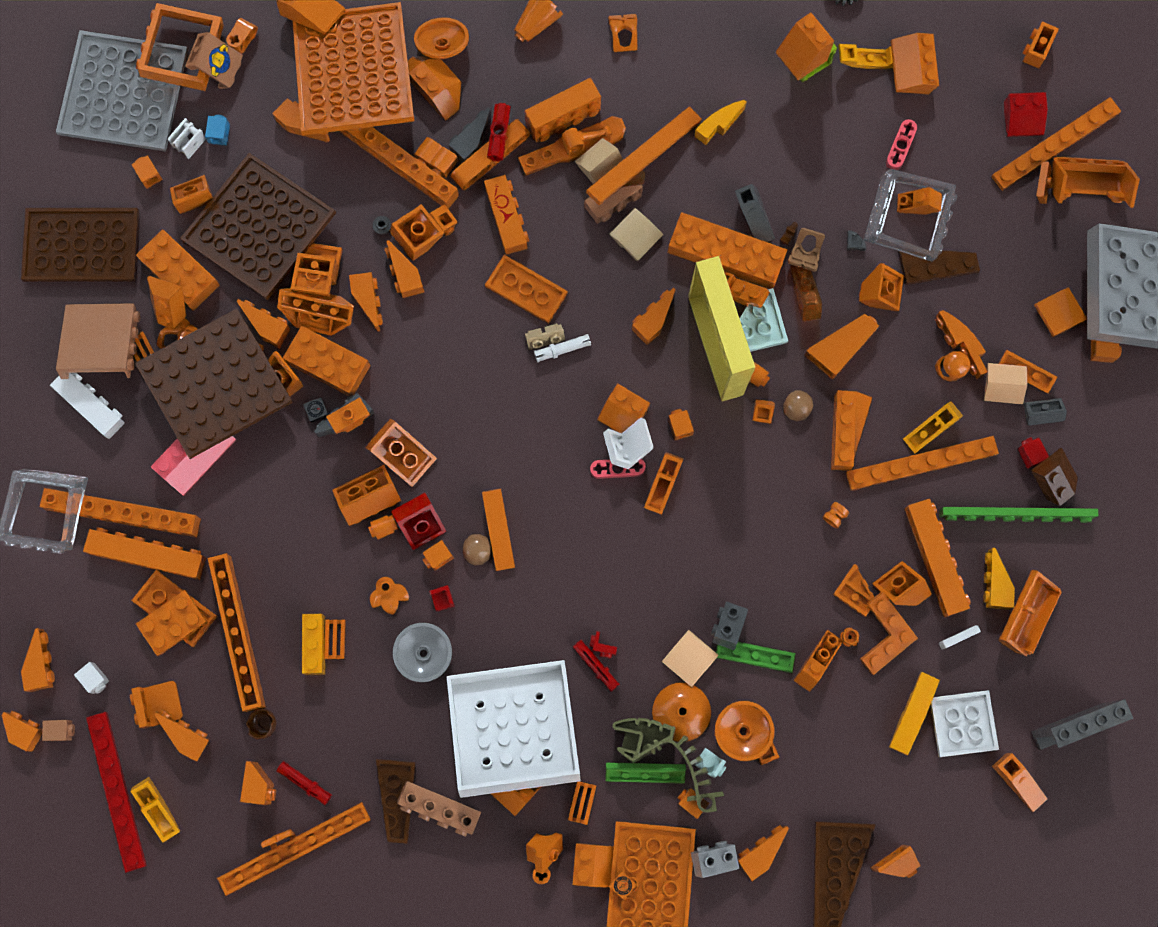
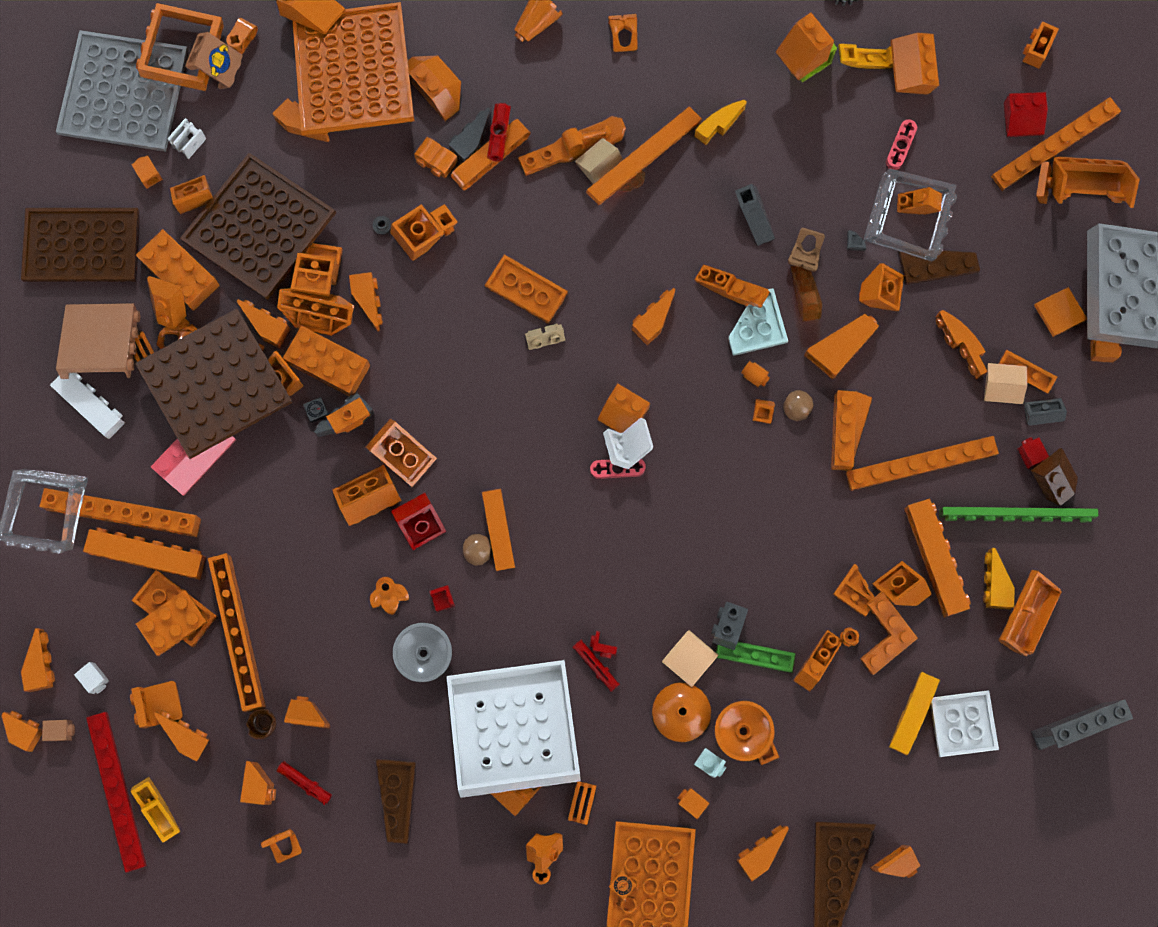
(217, 130): dark azure brick -> none
(293, 849): orange tile -> none
(305, 713): none -> orange slope
(313, 644): light orange brick -> none
(327, 639): orange tile -> none
(383, 527): orange brick -> none
(404, 164): orange brick -> none
(406, 273): orange slope -> none
(437, 556): orange brick -> none
(439, 808): nougat brick -> none
(441, 38): orange dish -> none
(506, 215): orange brick -> none
(561, 348): white pin -> none
(563, 110): orange brick -> none
(592, 865): orange slope -> none
(614, 203): nougat slope -> none
(636, 234): tan slope -> none
(645, 772): bright green tile -> none
(646, 736): olive piece -> none
(663, 483): orange slope -> none
(680, 424): orange brick -> none
(715, 859): light grey brick -> none
(720, 329): light yellow container -> none
(739, 253): orange brick -> none
(789, 233): reddish brown piece -> none
(835, 515): orange wheel -> none
(933, 427): light orange slope -> none
(955, 365): orange helmet -> none
(959, 637): white tile -> none
(1020, 781): orange slope -> none

